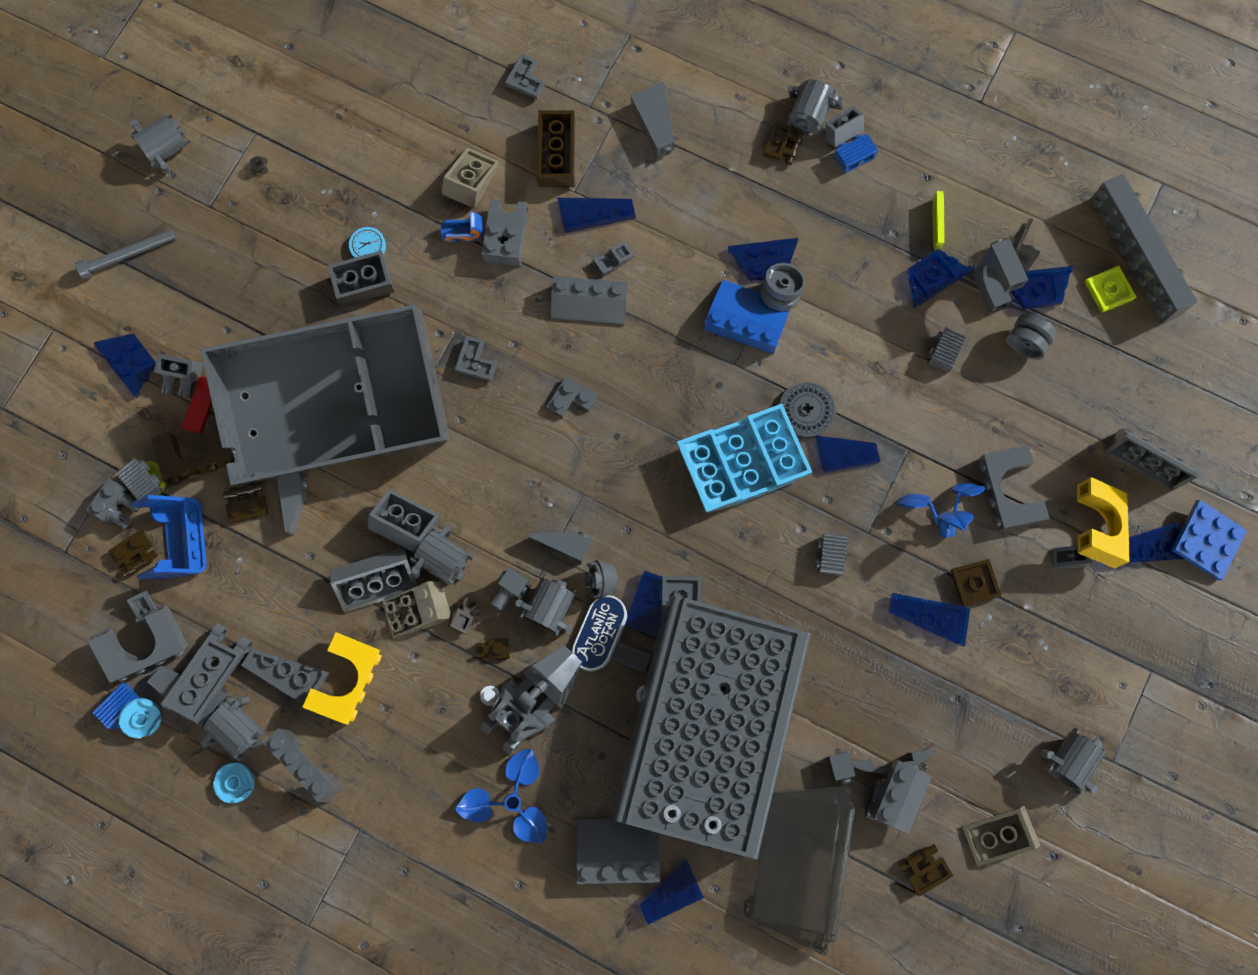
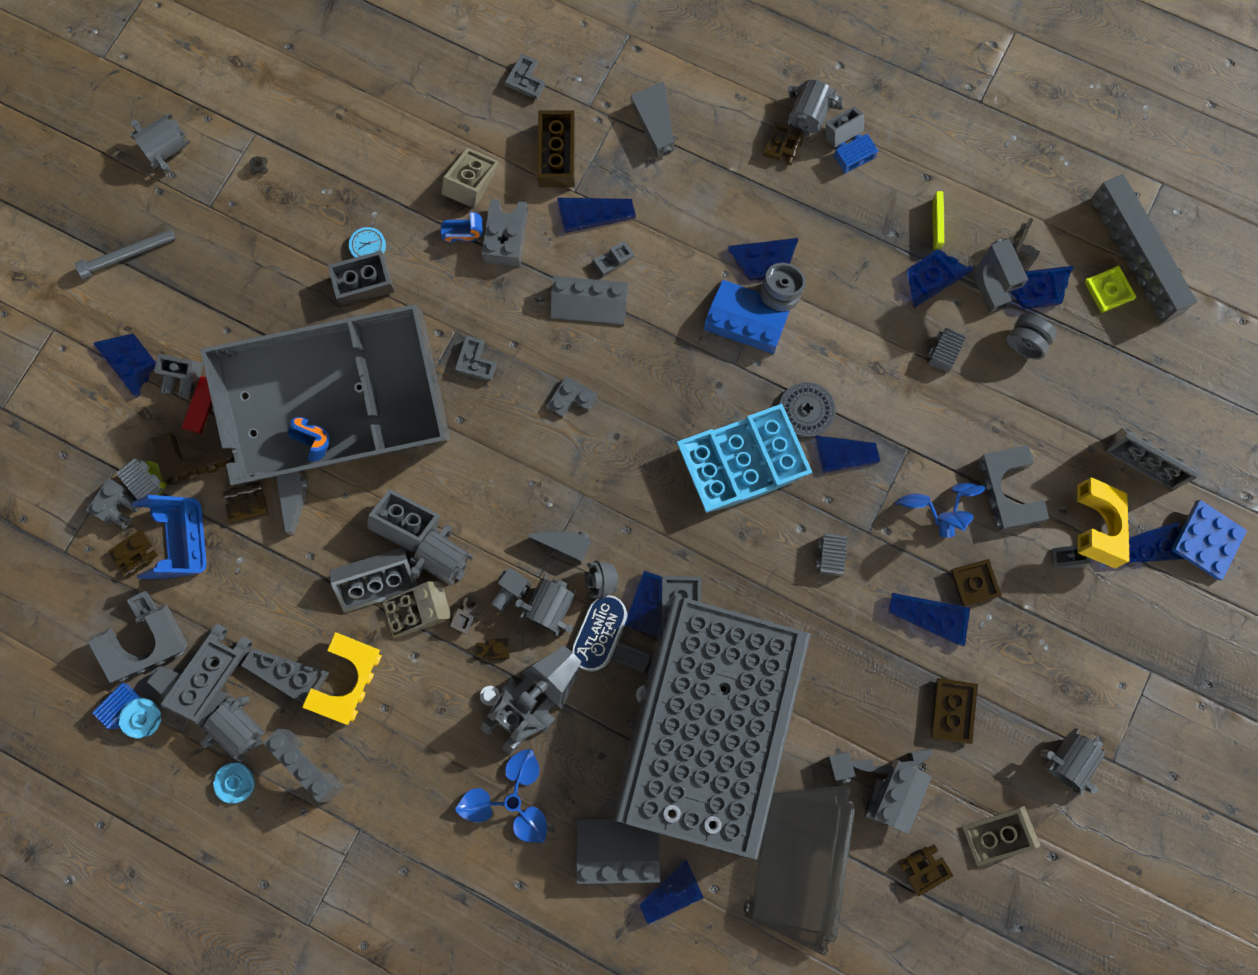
(310, 435): none -> blue animal
(954, 711): none -> dark brown plate

